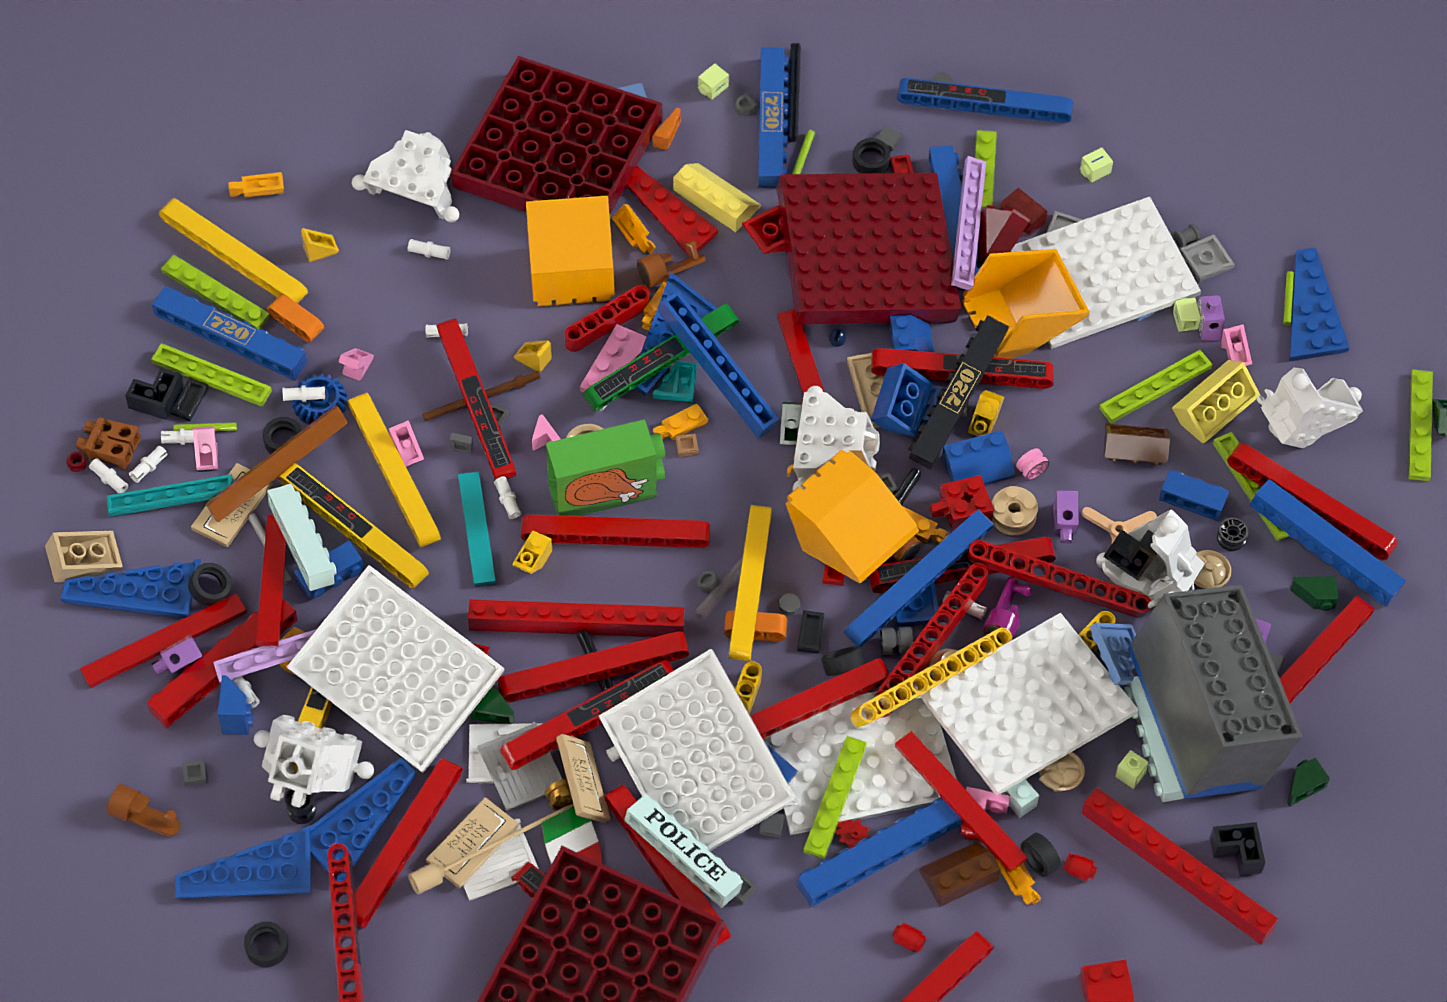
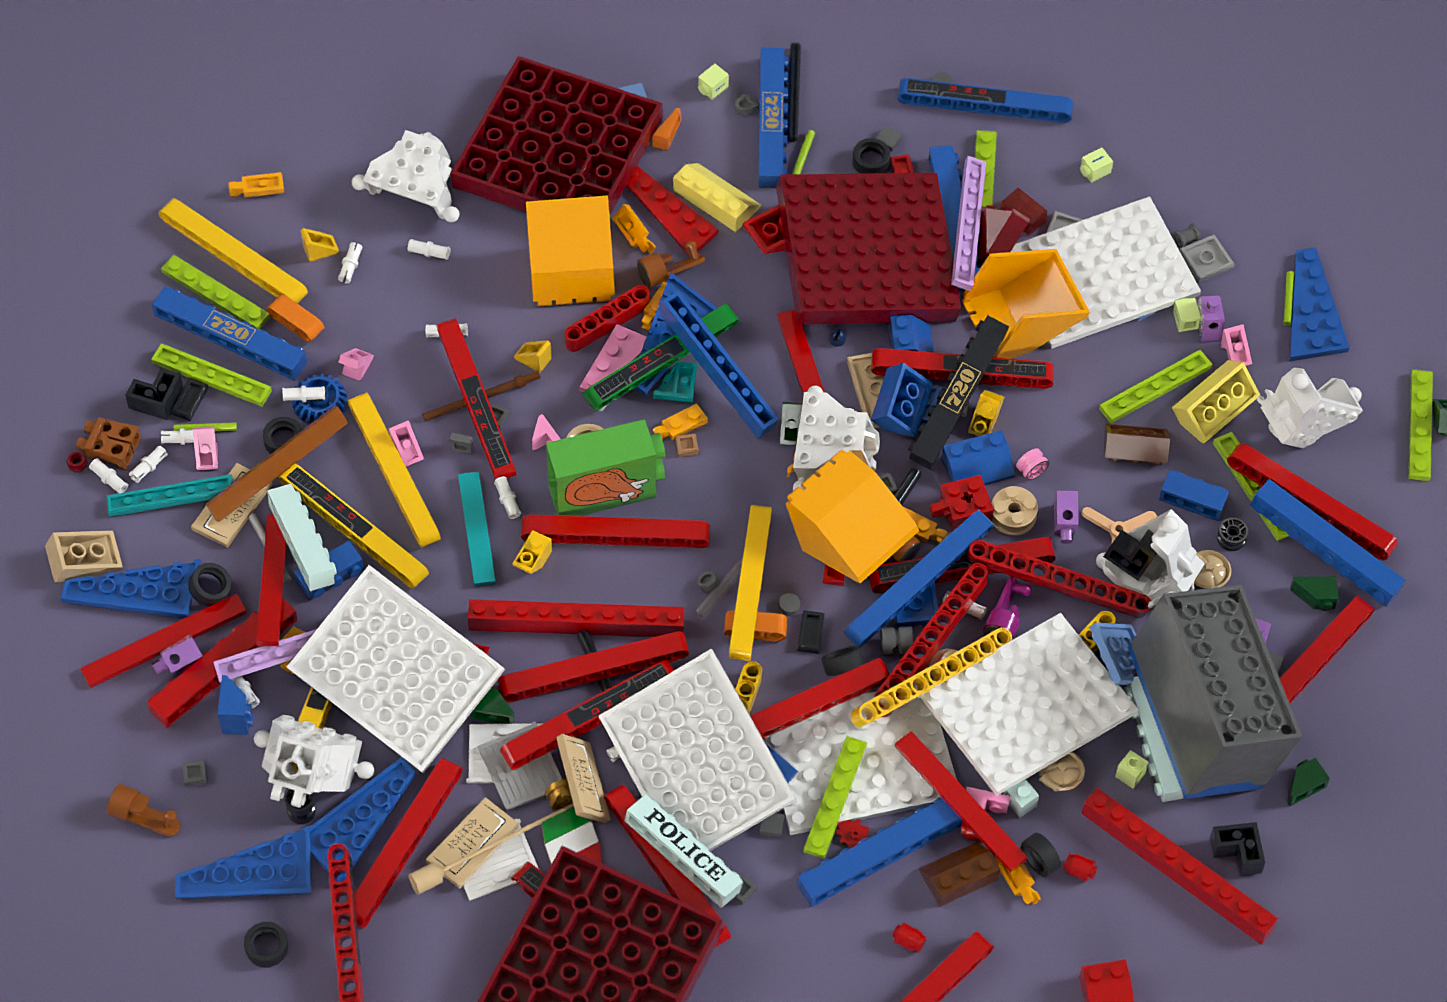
(350, 262): none -> white pin

